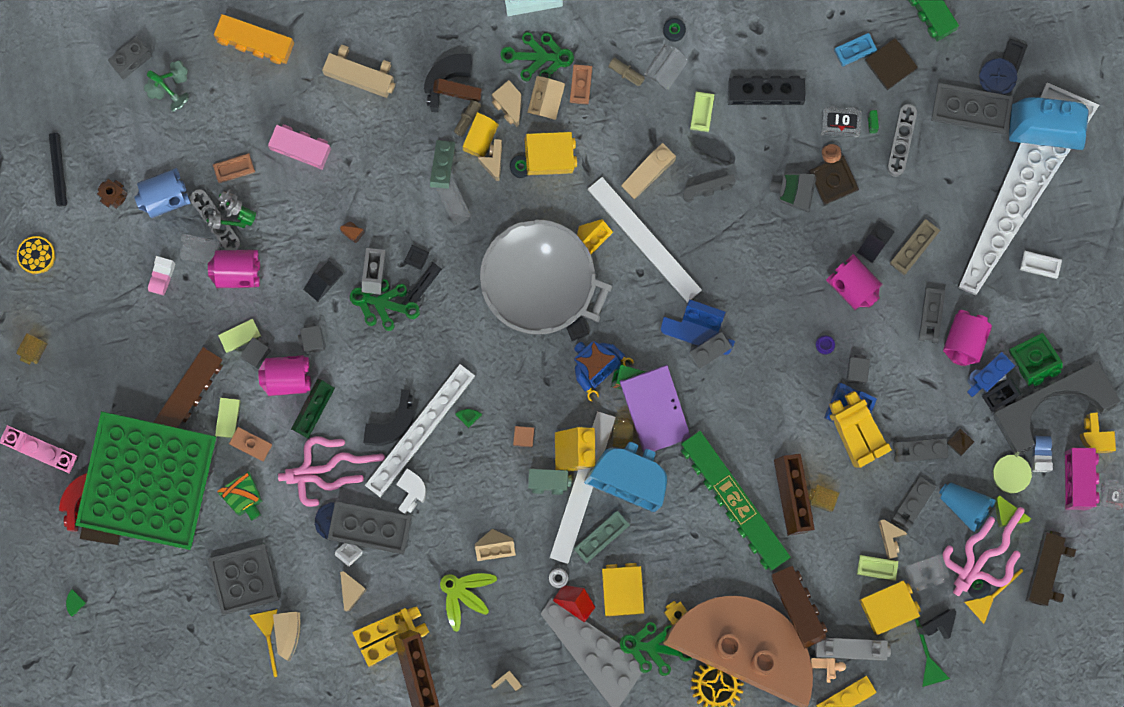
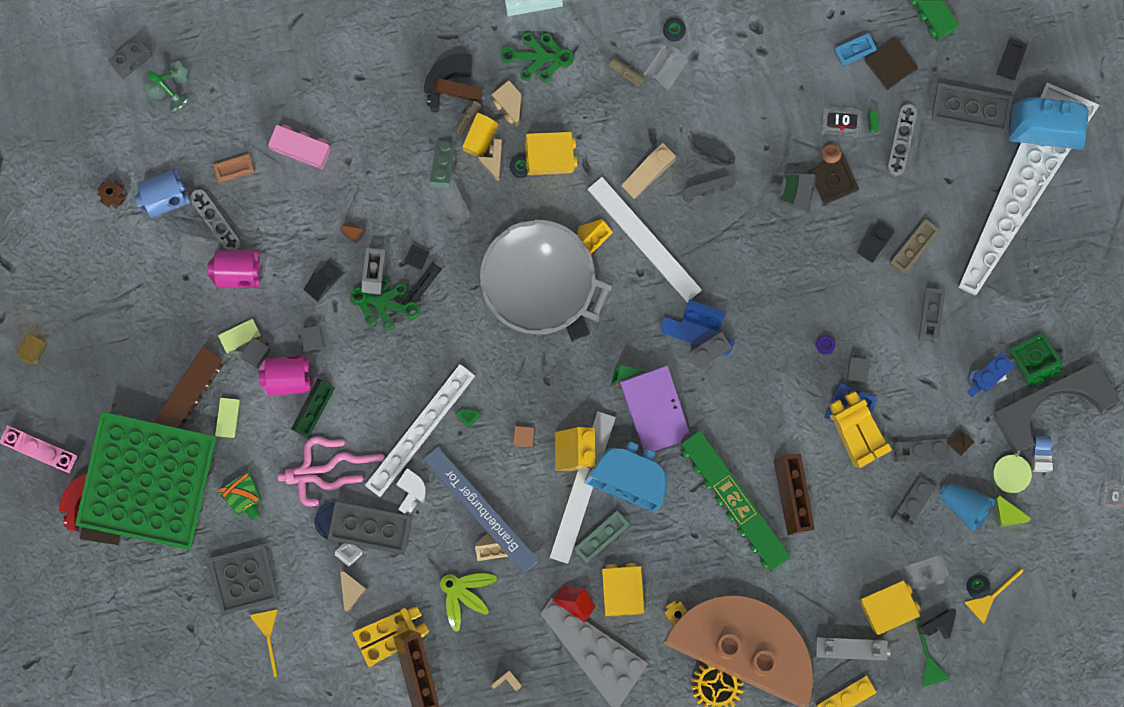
(36, 255): tile -> none
(57, 168): black axle -> none
(74, 603): green tile -> none
(161, 275): leg -> none
(233, 207): plant -> none
(250, 444): nougat plate -> none
(253, 39): light orange brick -> none
(287, 633): tan slope -> none
(358, 75): tan brick -> none
(394, 430): black arch -> none
(481, 510): none -> sand blue tile
(546, 97): tan panel -> none
(549, 480): sand green brick -> none
(554, 573): white plate -> none
(581, 84): nougat plate -> none
(596, 364): blue torso -> none
(622, 432): clear yellow brick -> none
(651, 648): green plant -> none
(702, 111): yellowish green tile -> none
(737, 96): black brick -> none
(798, 606): reddish brown brick -> none
(823, 498): clear yellow brick -> none
(829, 664): light nougat piece -> none
(855, 283): dark pink cylinder -> none
(877, 567): yellowish green tile -> none
(889, 532): tan slope -> none
(967, 338): dark pink cylinder -> none
(969, 573): bright pink plant -> none
(998, 76): dark blue tile -> none
(1001, 395): black slope -> none
(1040, 264): white tile -> none
(1046, 568): dark brown brick -> none
(1081, 479): dark pink brick -> none
(1102, 441): yellow brick -> none

